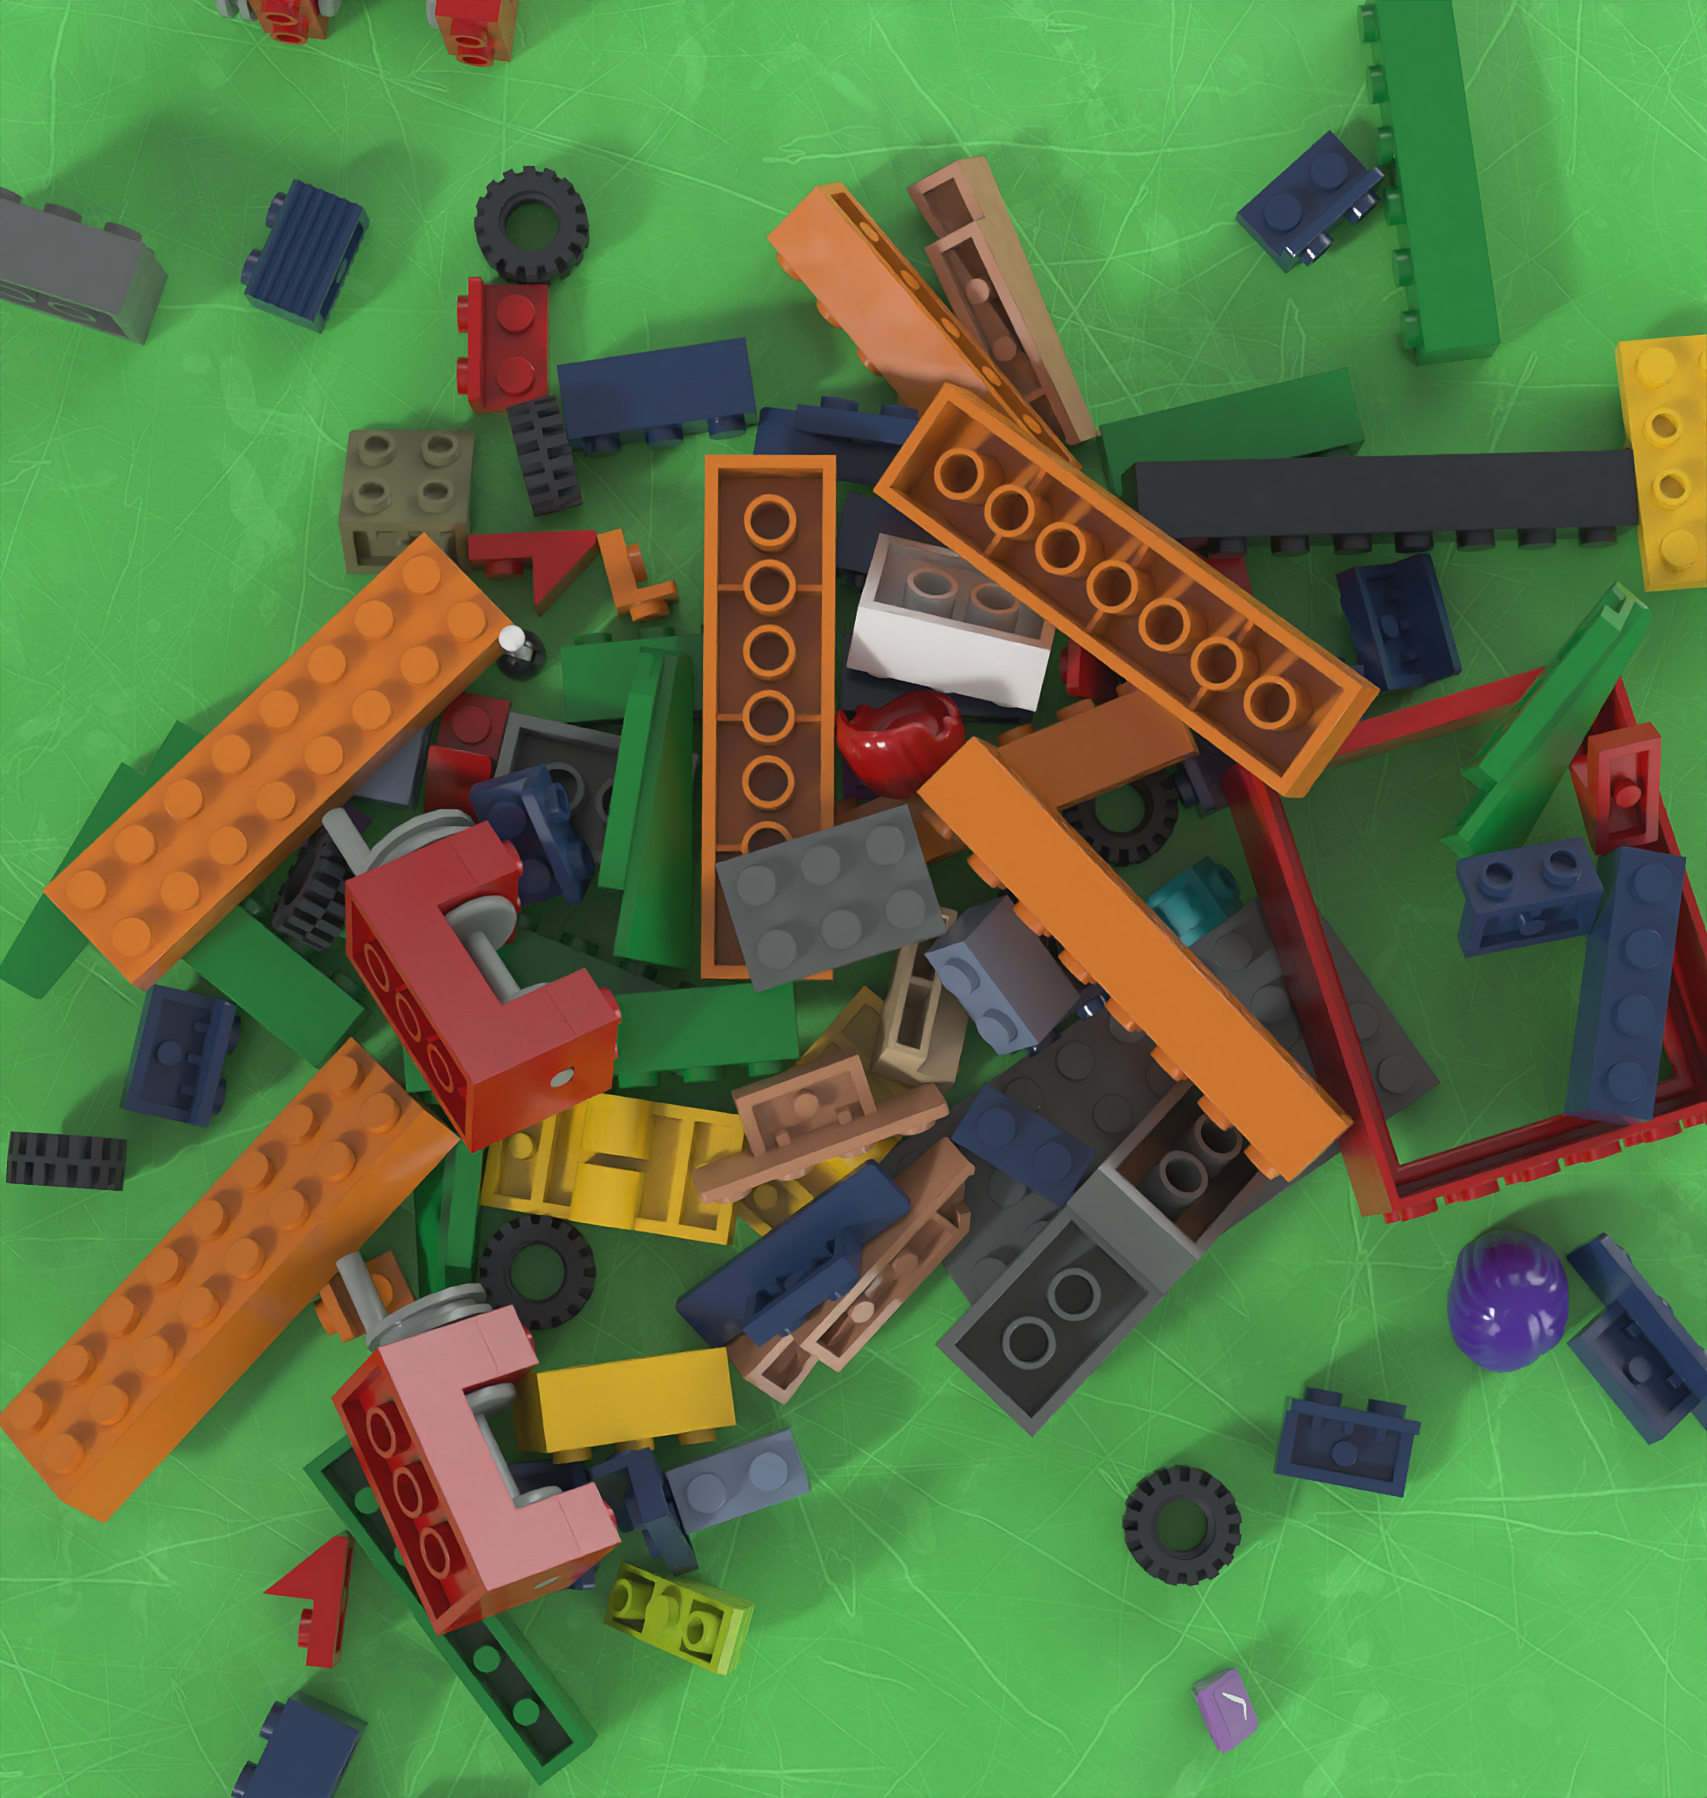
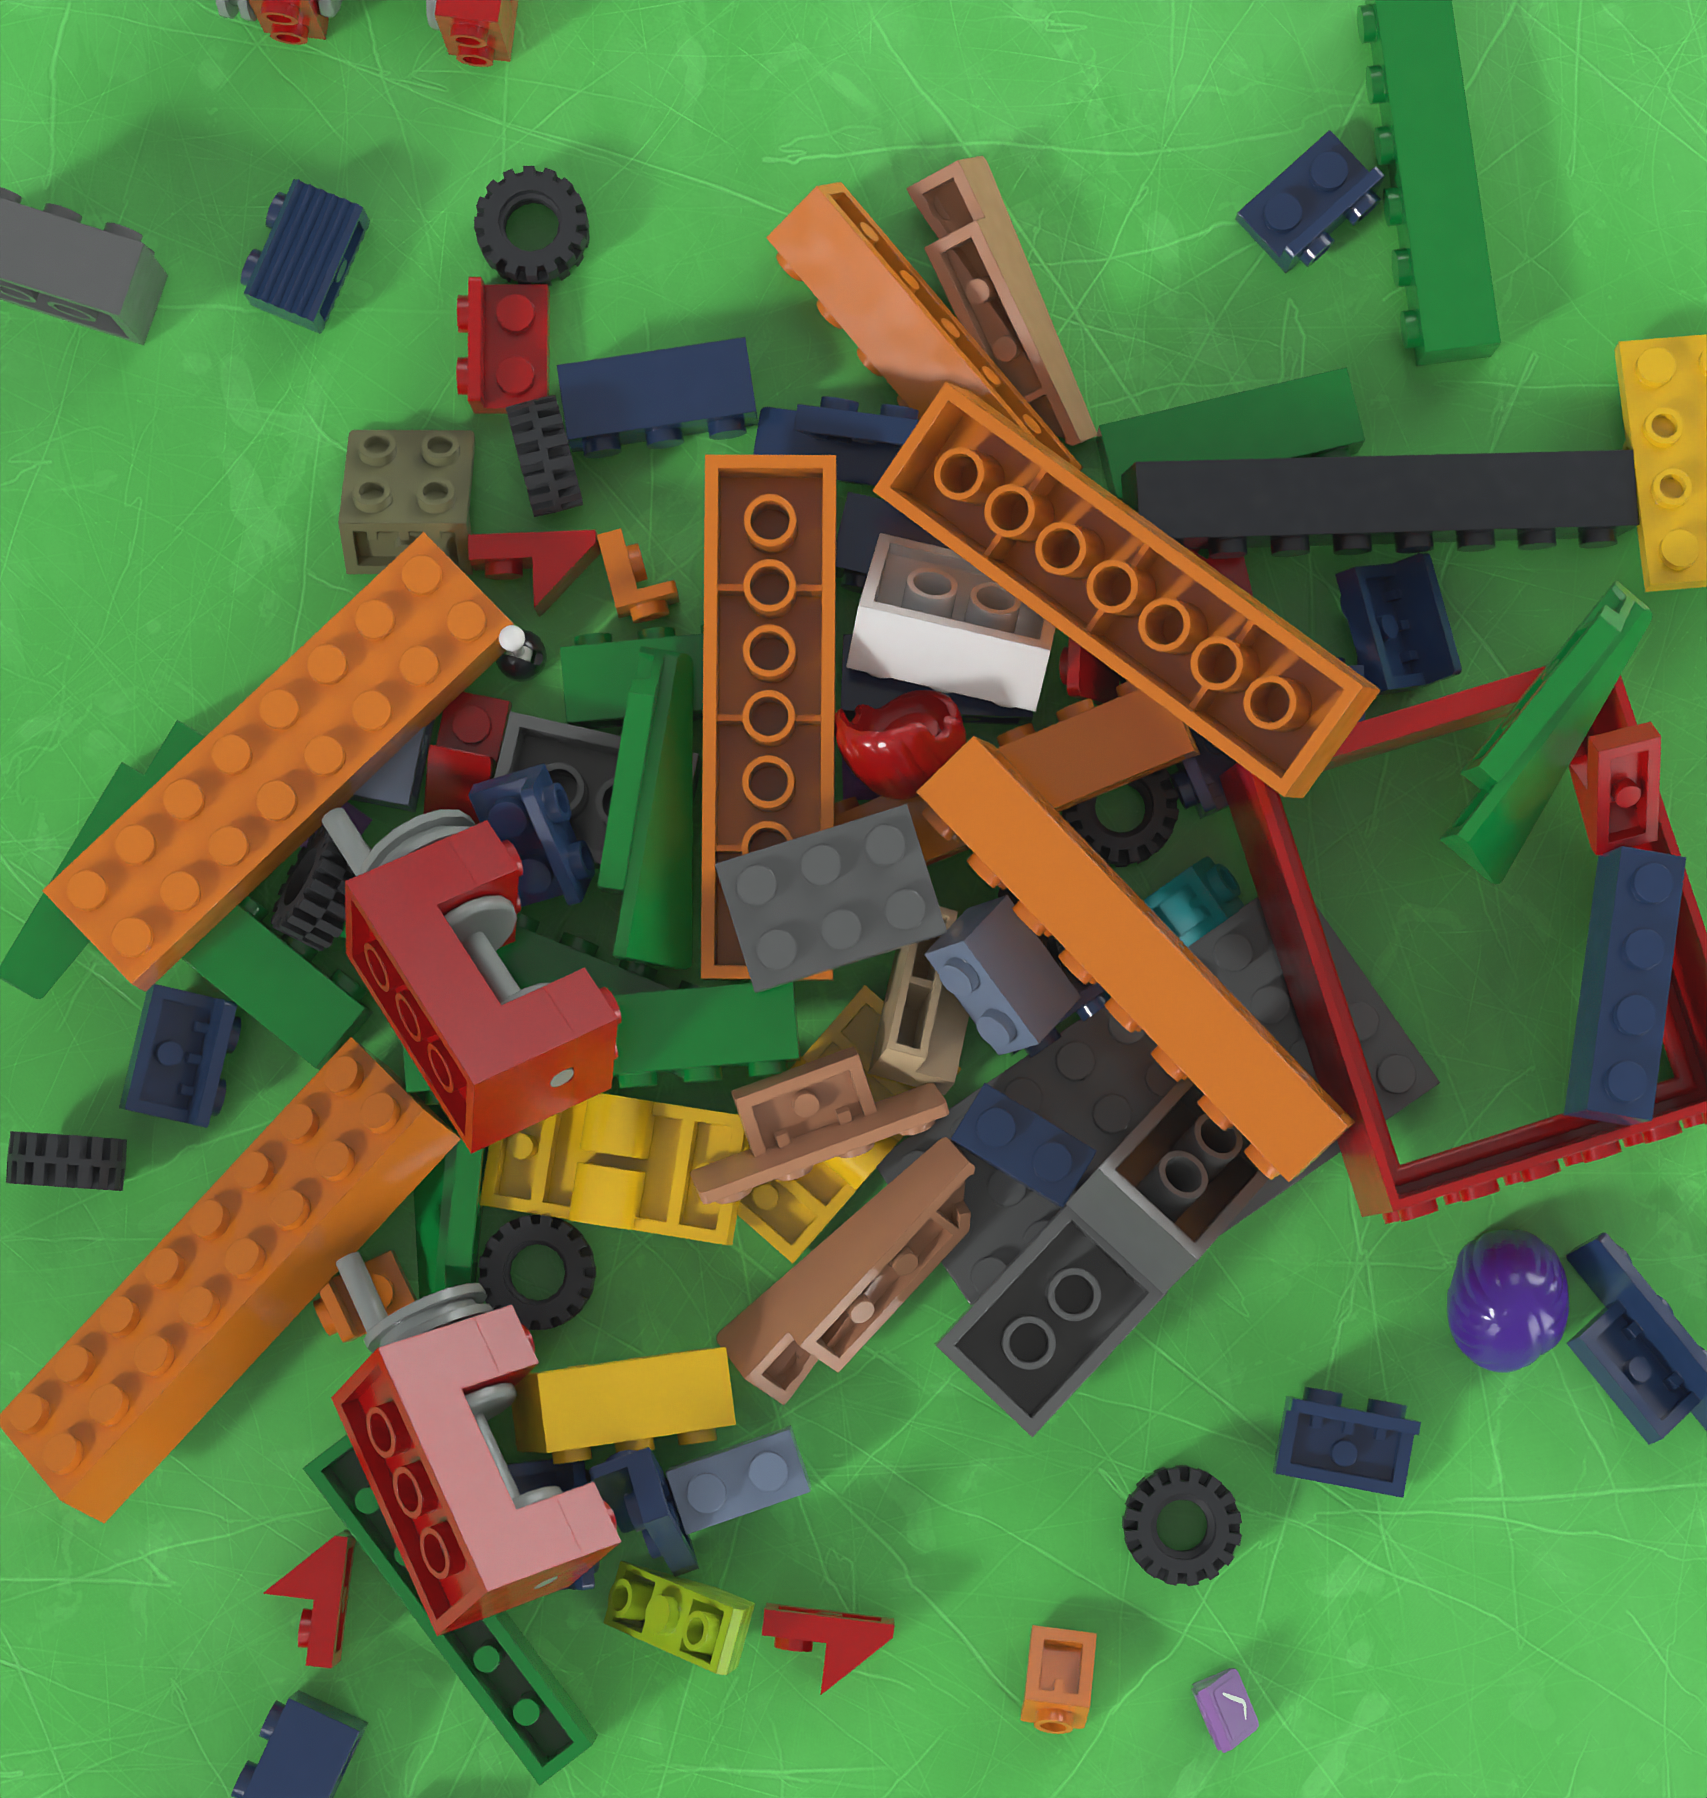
(796, 1263): dark blue bracket -> none
(848, 1636): none -> red slope
(1058, 1679): none -> orange bracket
(1527, 896): dark blue bracket -> none

